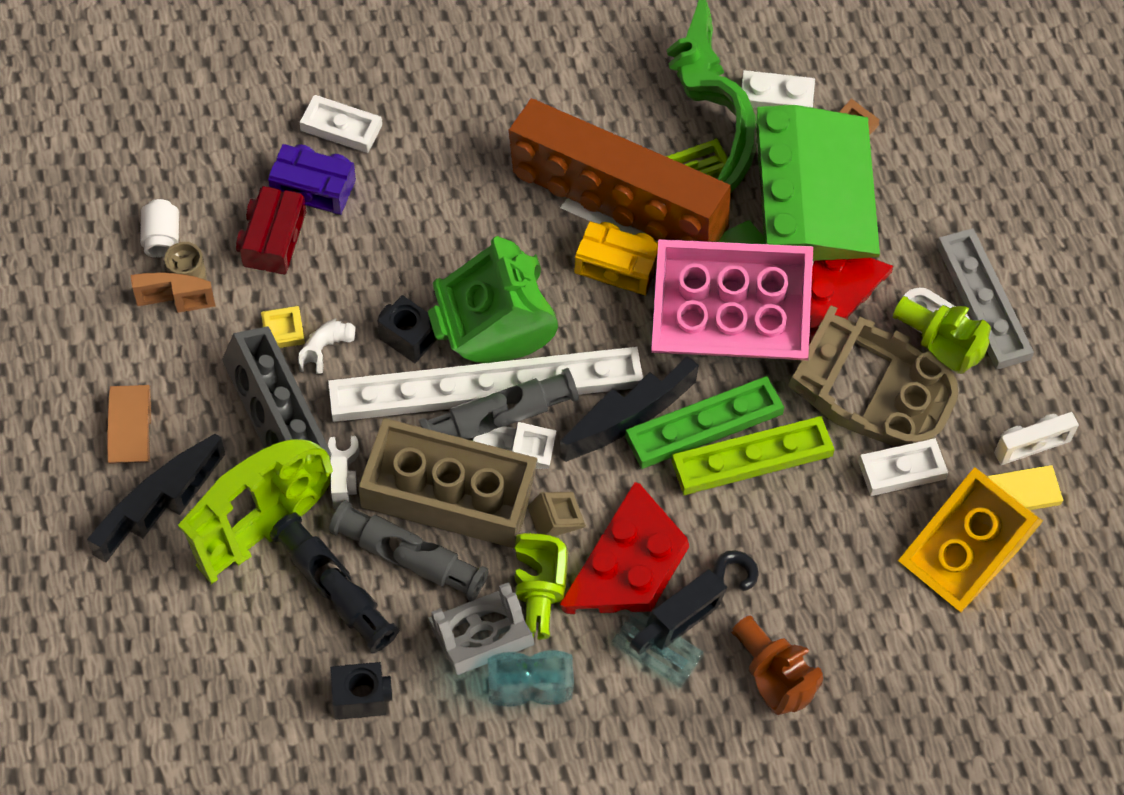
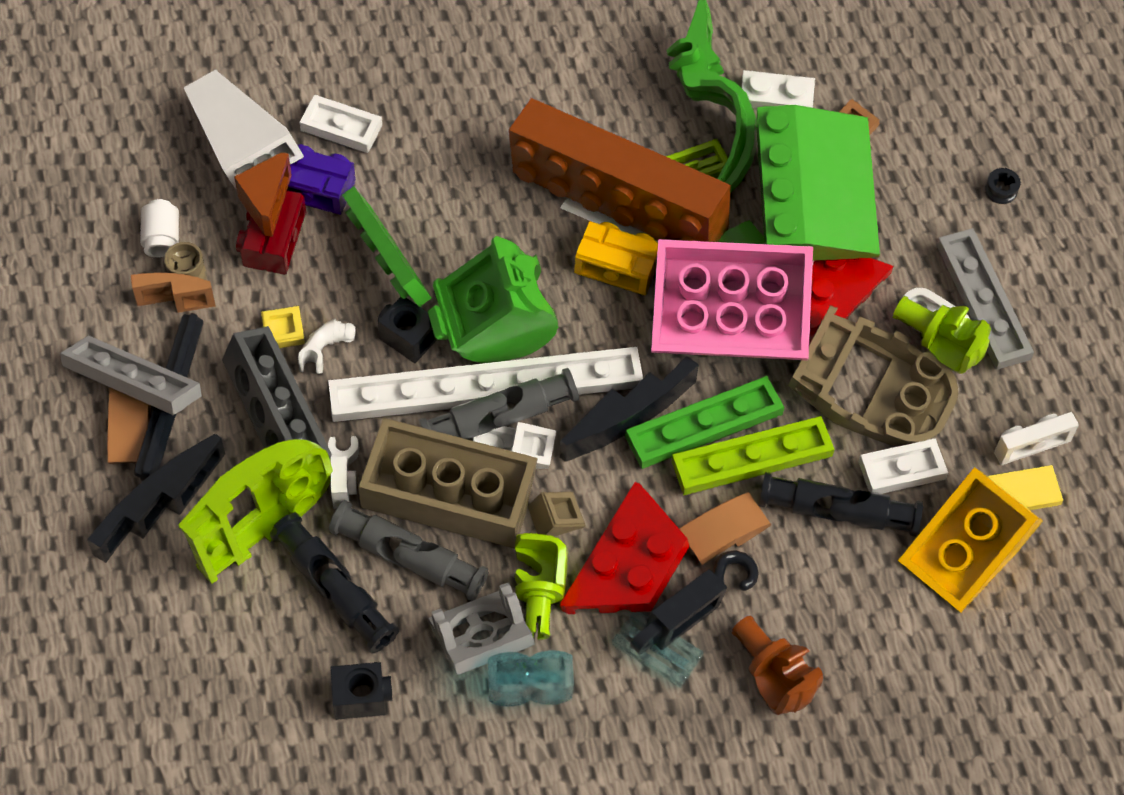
(131, 375): none -> light grey plate
(161, 422): none -> black axle
(237, 126): none -> white slope
(264, 190): none -> dark orange slope
(390, 256): none -> bright green plate
(724, 526): none -> medium nougat slope
(856, 507): none -> black piece
(1002, 175): none -> black bush

